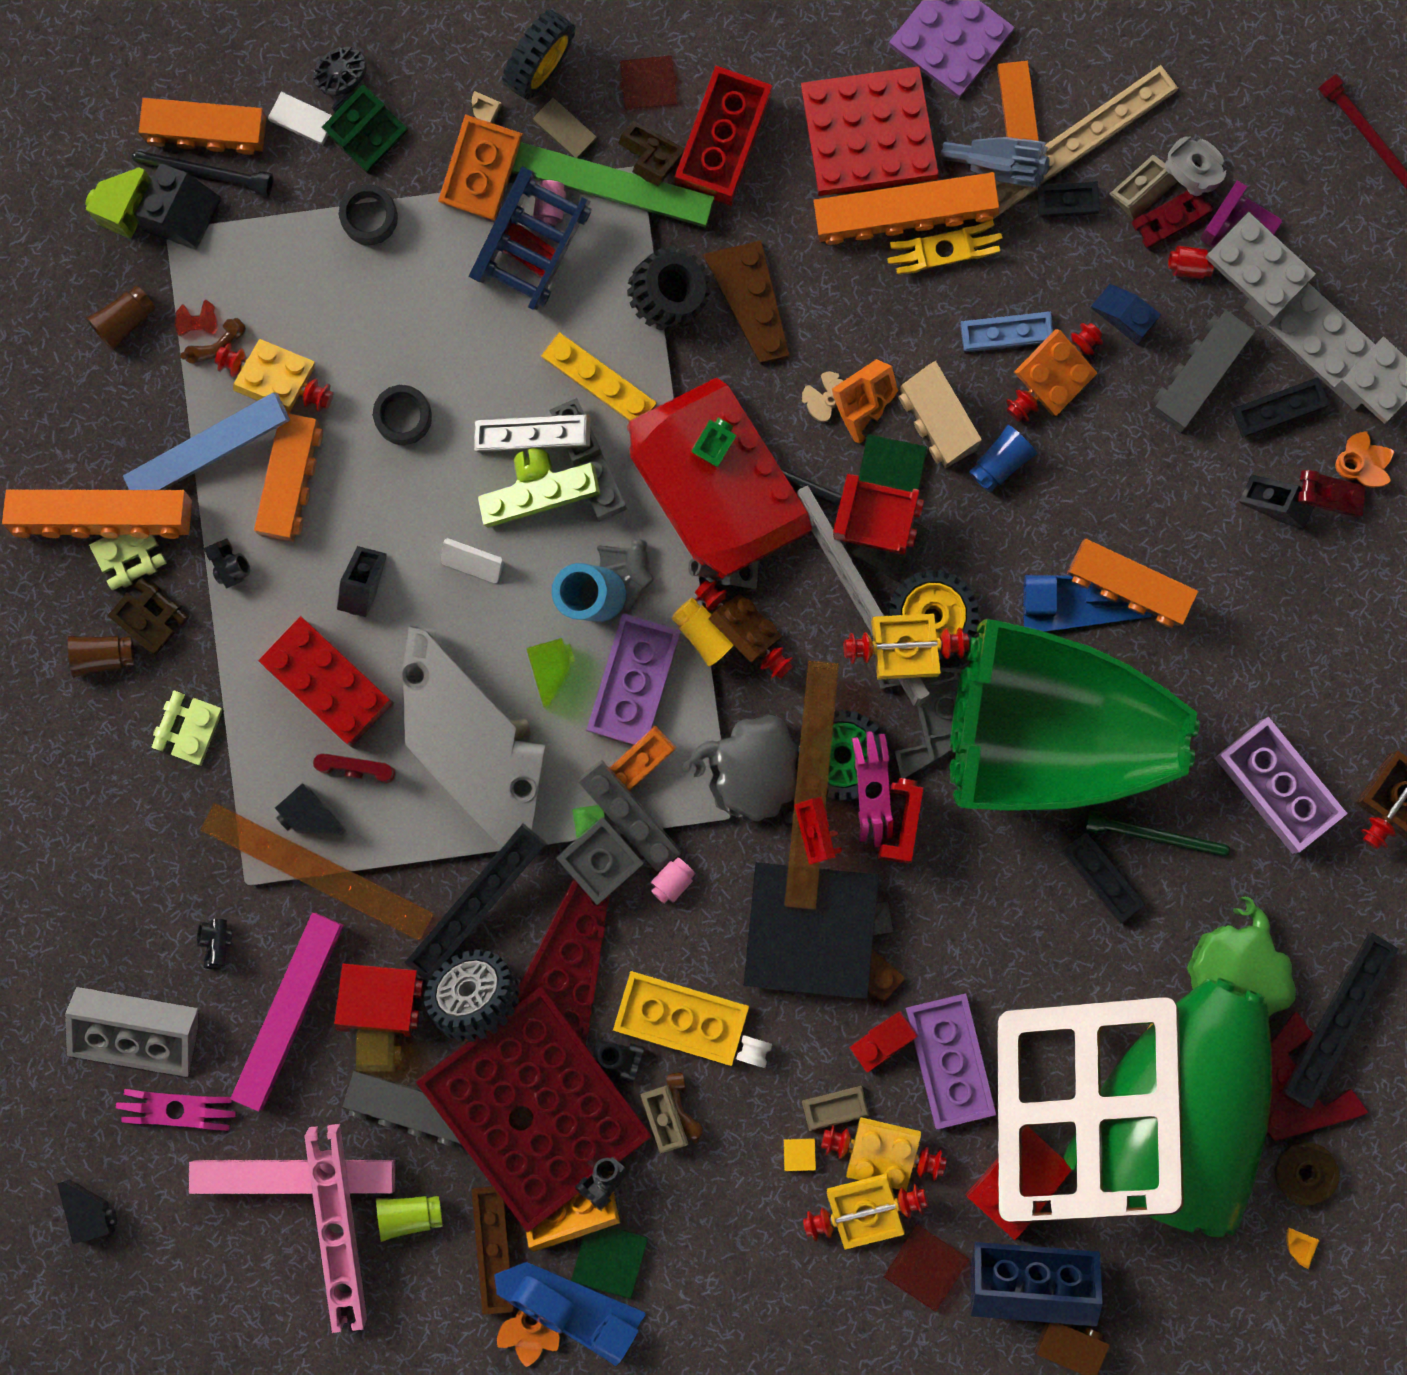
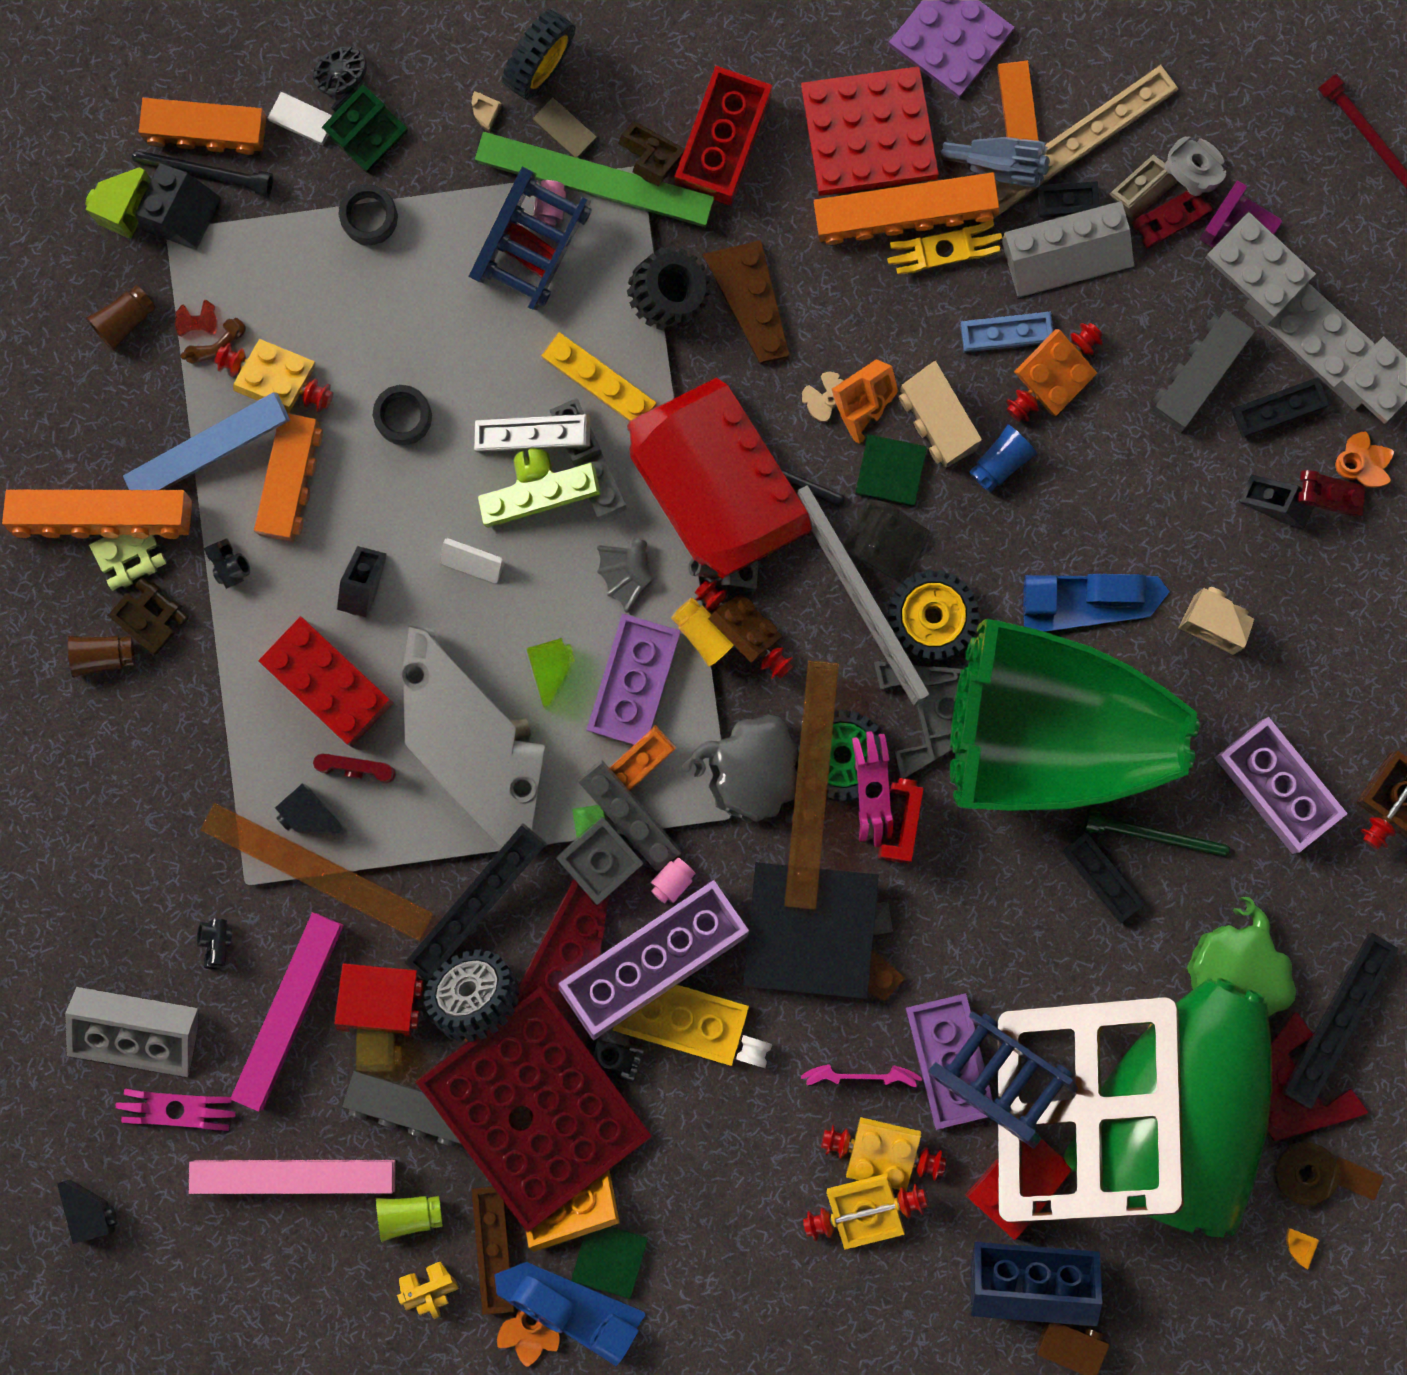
(195, 732): yellowish green plate -> none
(337, 1250): bright pink piece -> none
(429, 1295): none -> yellow hips
(480, 167): orange tile -> none
(568, 587): dark azure piece -> none
(599, 1187): black plate -> none
(648, 82): clear red piece -> none
(653, 960): none -> lavender brick
(664, 1119): dark tan slope -> none
(691, 1127): reddish brown piece -> none
(714, 441): green bracket -> none
(799, 1154): yellow tile -> none
(815, 831): red plate -> none
(835, 1108): dark tan tile -> none
(877, 516): red panel -> none
(883, 1041): red slope -> none
(896, 1073): none -> dark pink piece
(906, 646): yellow plate -> none
(926, 1267): clear red tile -> none
(1000, 1109): none -> dark blue fence
(1069, 249): none -> light grey slope
(1126, 312): dark blue slope -> none
(1132, 583): orange brick -> none
(1190, 262): red brick -> none
(1217, 620): none -> tan slope
(1359, 1179): none -> reddish brown sticker

